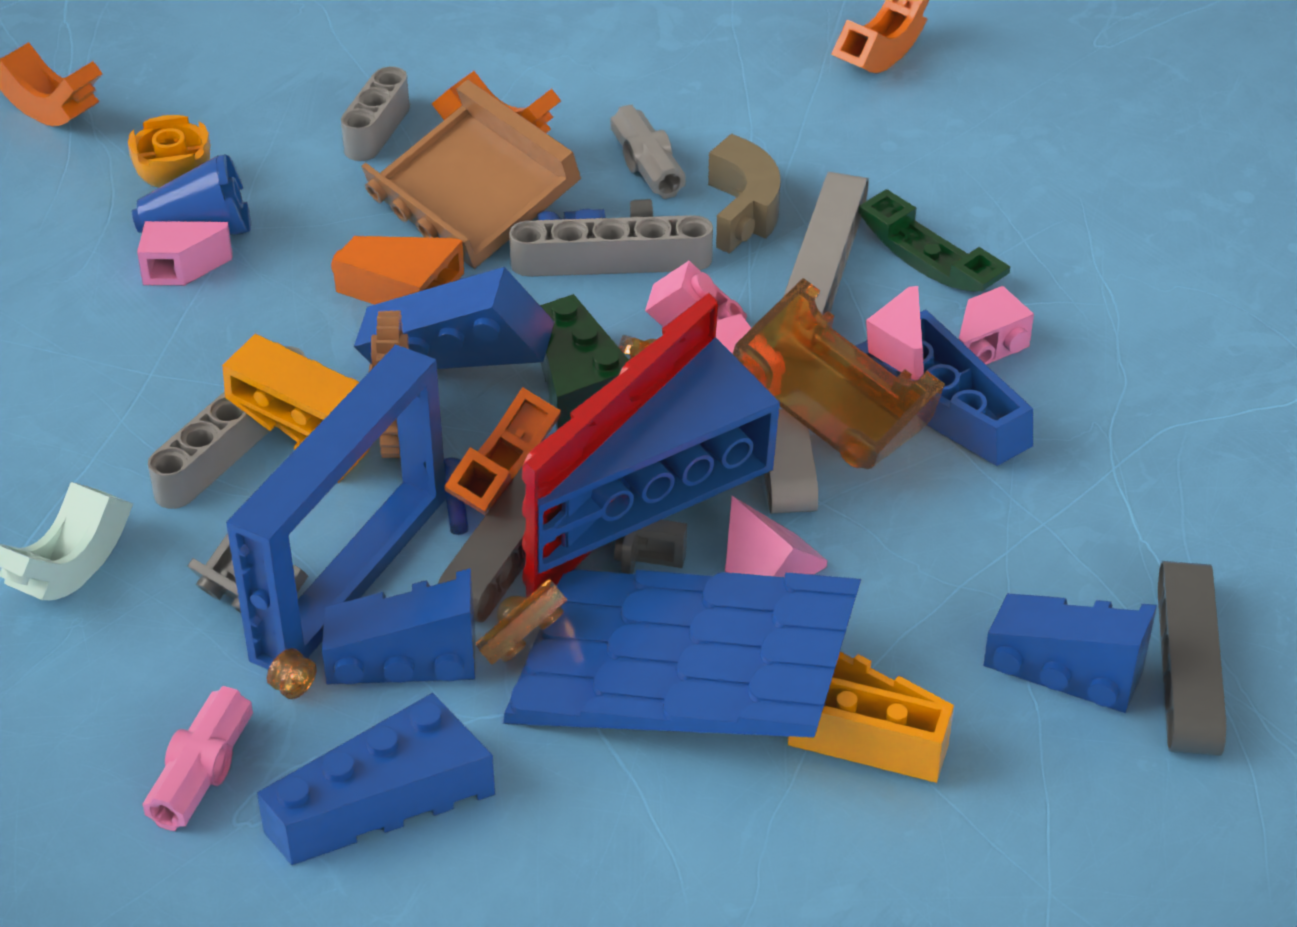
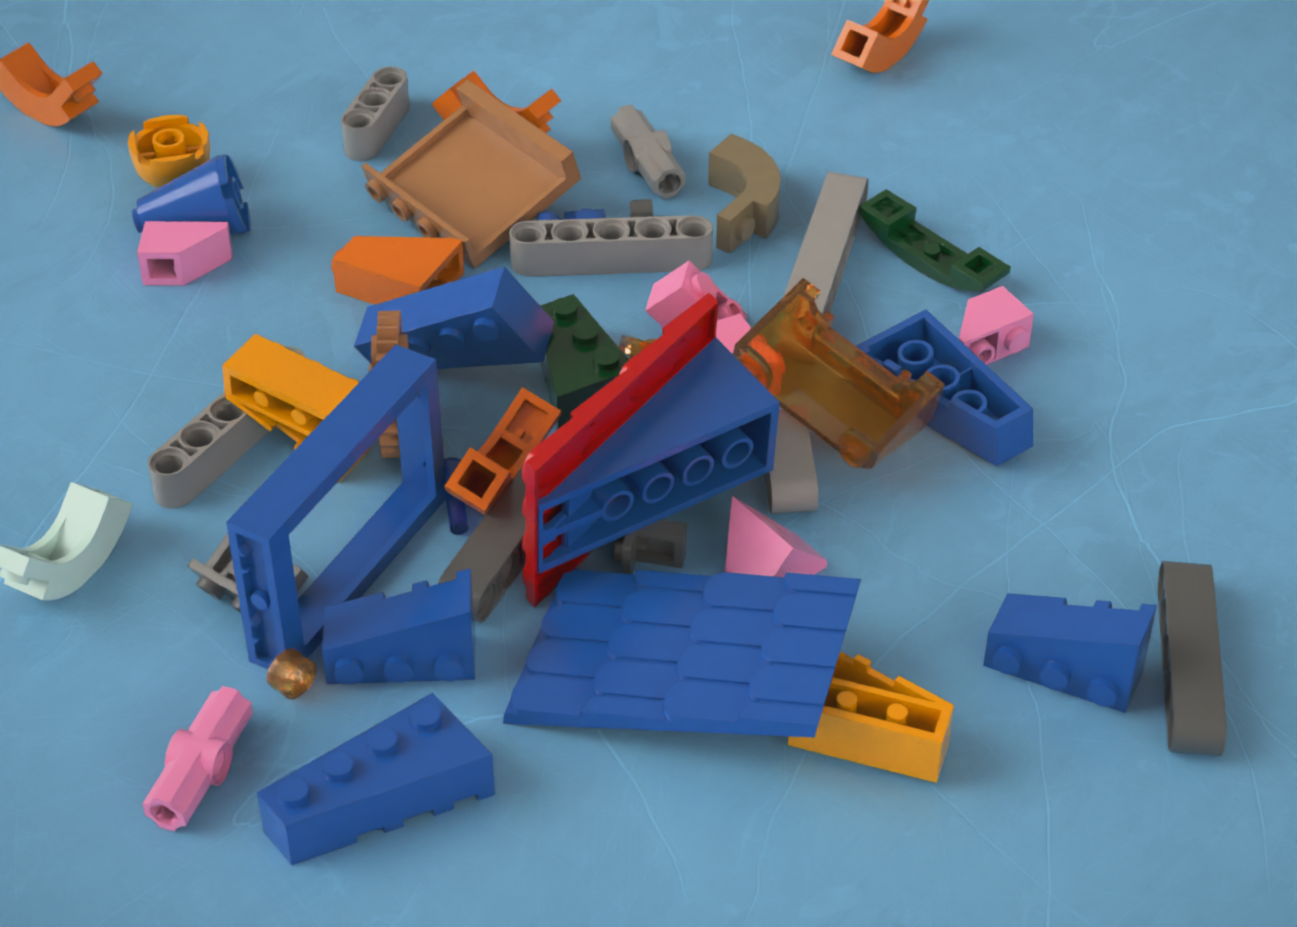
(517, 618): clear orange plate -> none
(896, 333): bright pink slope -> none

